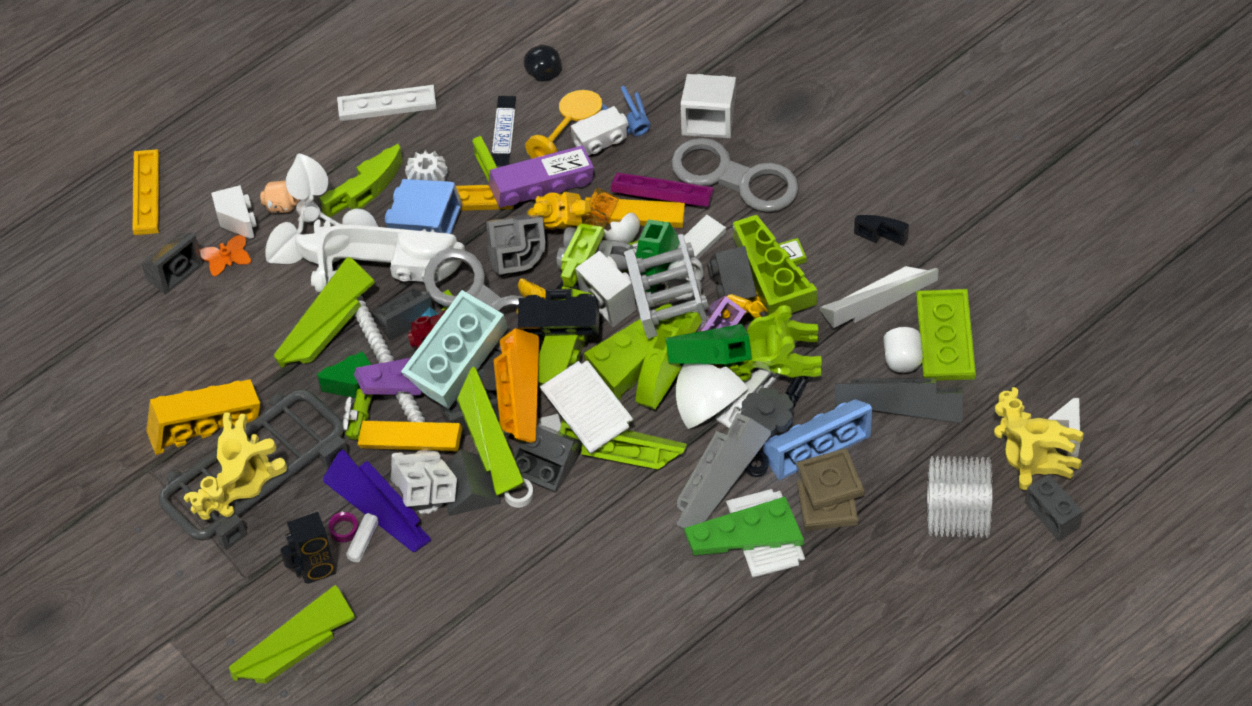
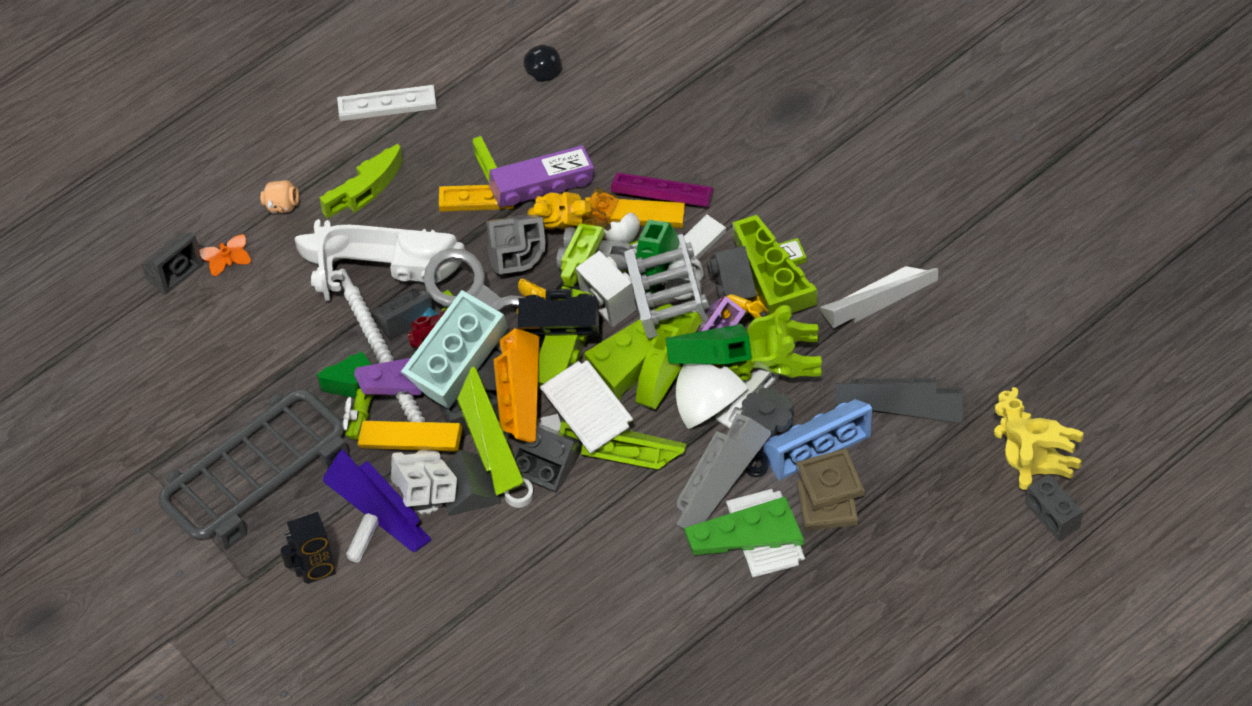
(146, 192): yellow tile -> none
(198, 412): yellow wedge -> none
(232, 211): white slope -> none
(243, 470): light yellow animal -> none
(294, 639): lime wedge -> none
(302, 182): white plant -> none
(325, 315): lime wedge -> none
(343, 516): magenta piece -> none
(424, 206): light blue slope -> none
(426, 167): white gear -> none
(503, 130): sticker -> none
(573, 106): yellow piece -> none
(600, 130): white brick -> none
(637, 120): medium blue plant -> none
(708, 105): white slope -> none
(735, 175): light grey bar -> none
(796, 388): black axle -> none
(873, 227): black slope -> none
(903, 349): white helmet -> none
(946, 334): lime tile -> none
(959, 496): white piece -> none
(1069, 417): white slope -> none

